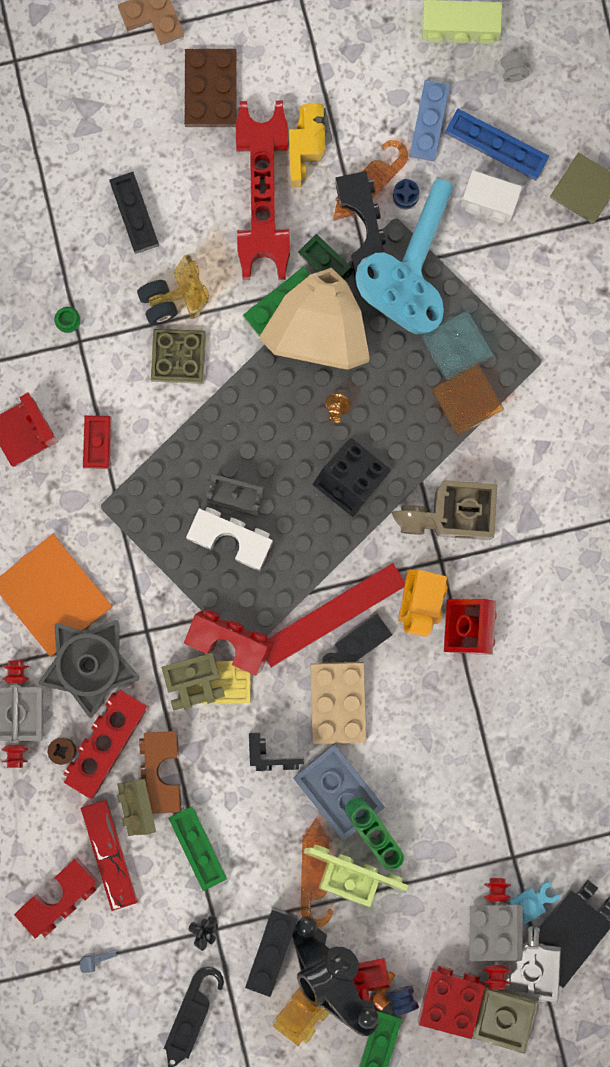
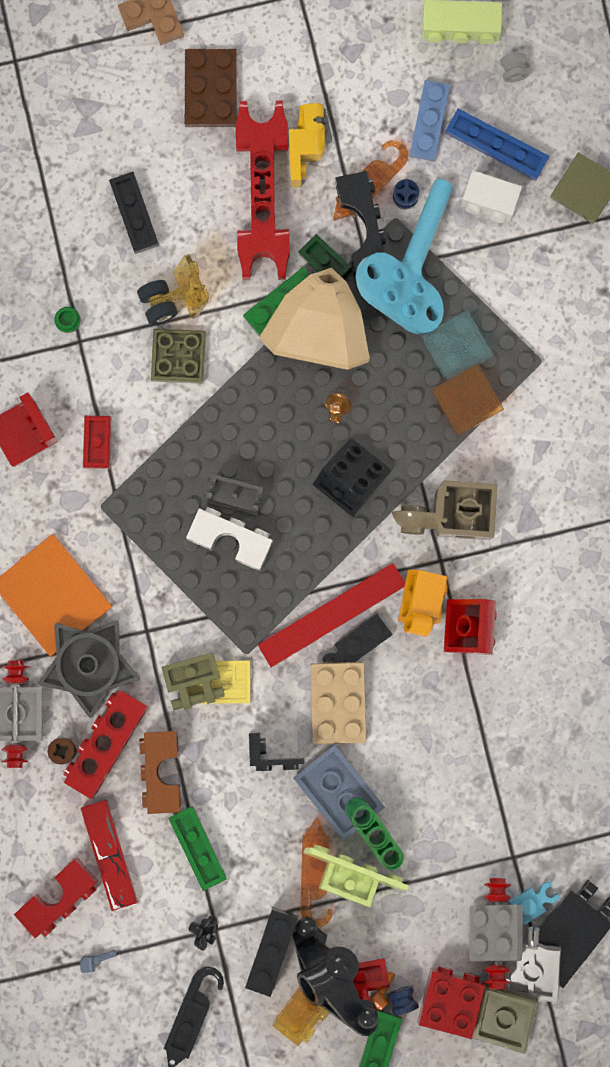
(136, 807): olive plate -> none
(250, 647): red arch -> none

